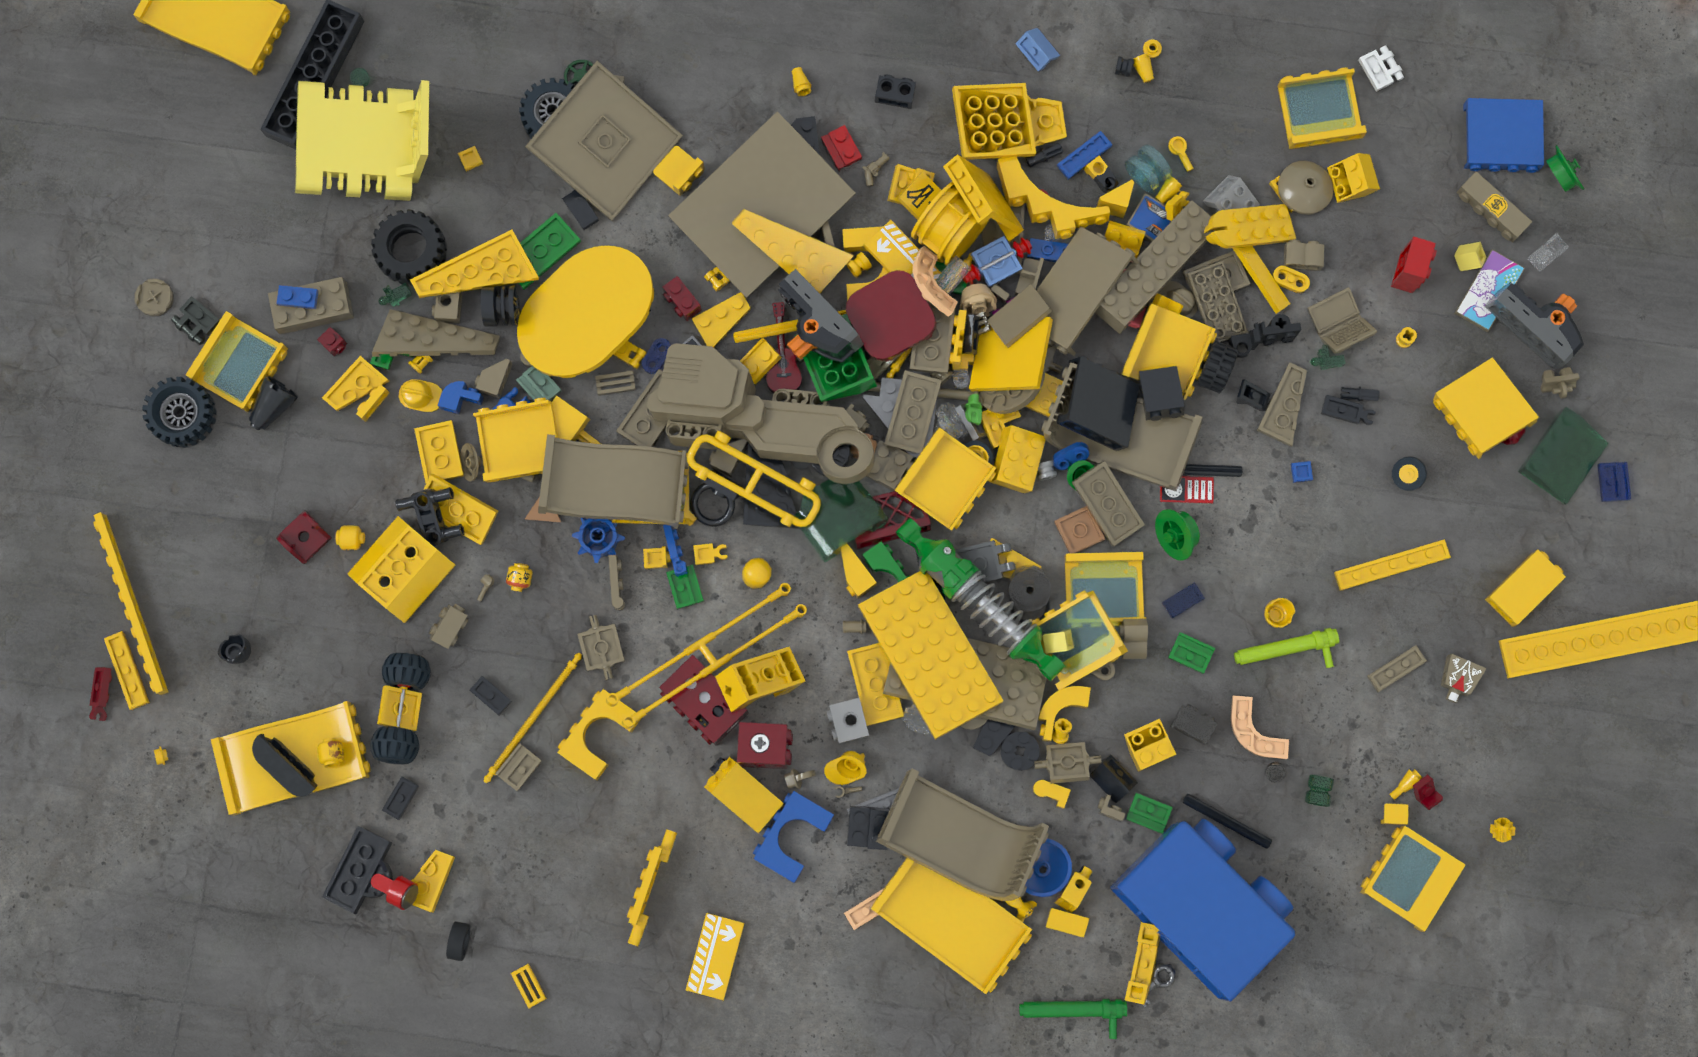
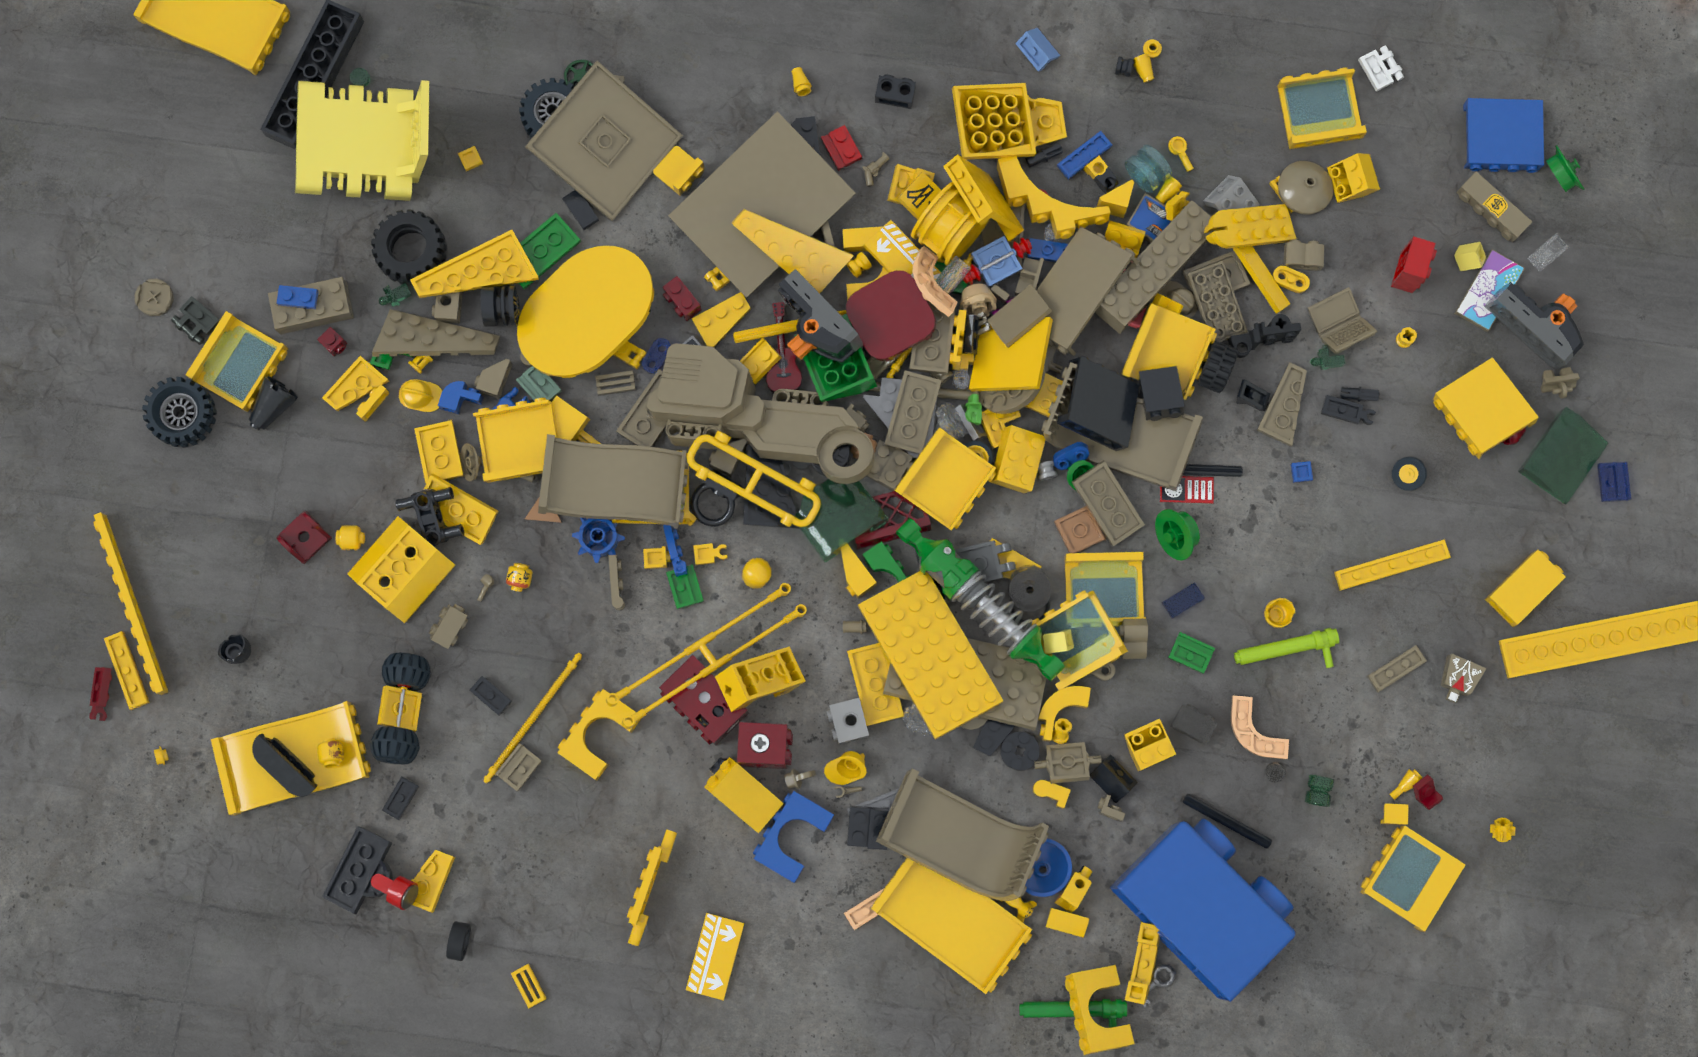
(601, 647): dark tan plate -> none
(1092, 1036): none -> yellow arch
(1149, 813): green plate -> none

